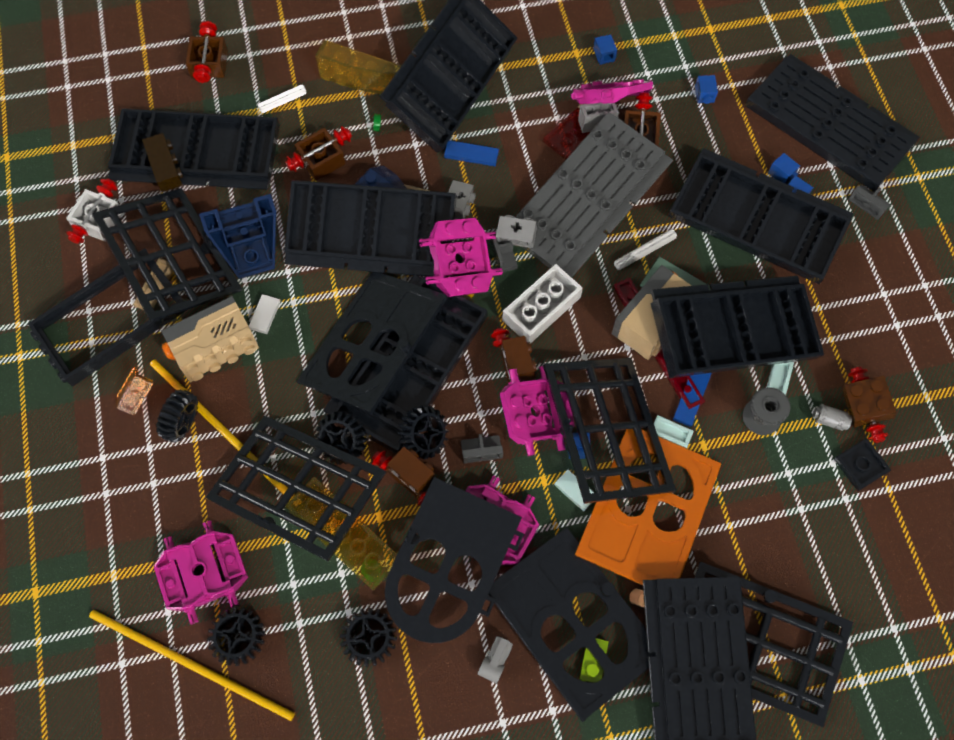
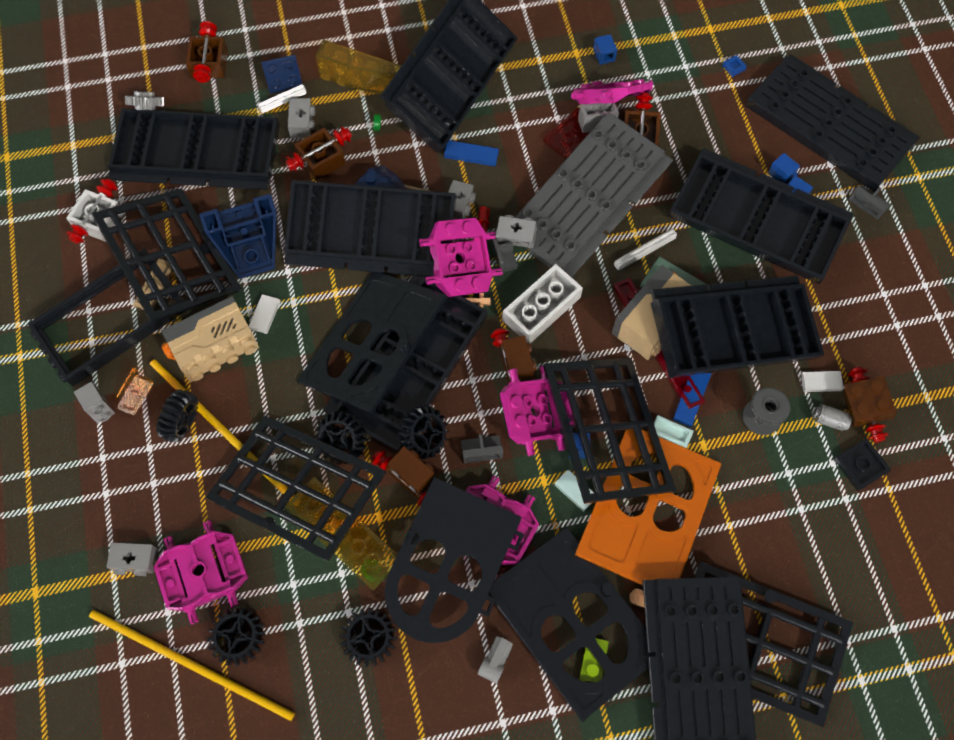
(94, 402): none -> light grey brick
(122, 553): none -> light grey brick
(144, 100): none -> light grey gear
(163, 162): dark brown brick -> none
(282, 73): none -> dark blue hinge
(300, 117): none -> light grey brick
(481, 301): none -> light nougat piece
(483, 217): none -> red axle
(706, 89): blue brick -> none
(734, 65): none -> blue tile
(780, 376): light aqua tile -> none
(822, 381): none -> white tile

